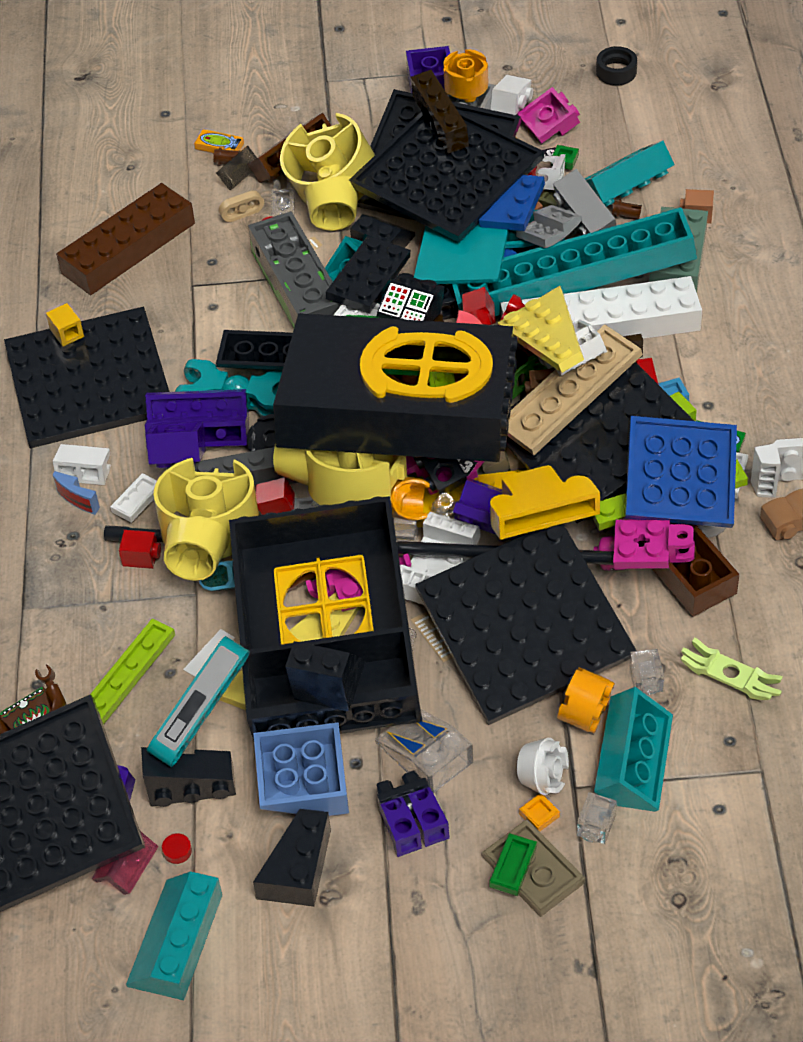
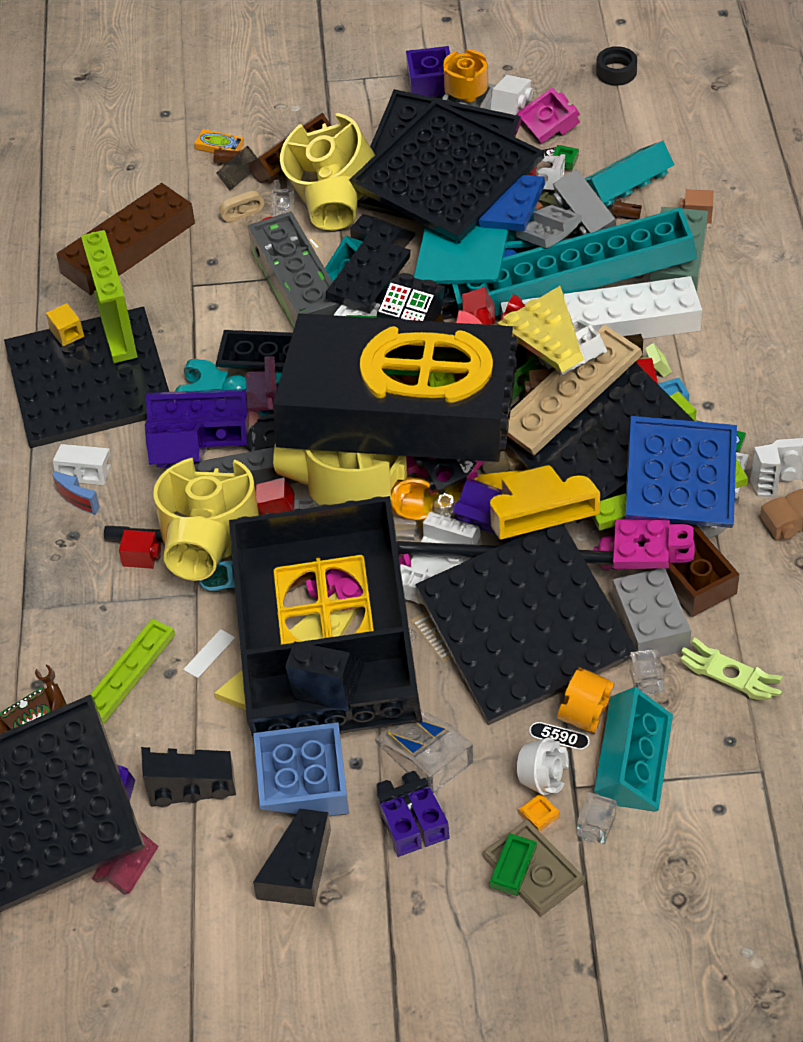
(109, 296): none -> lime panel
(135, 498): white plate -> none
(176, 848): red tile -> none
(176, 935): teal slope -> none
(198, 701): beam -> none
(262, 387): none -> clear pink panel
(447, 120): dark brown arch -> none
(565, 736): none -> black sticker
(651, 612): none -> light grey brick
(659, 360): none -> yellowish green tile

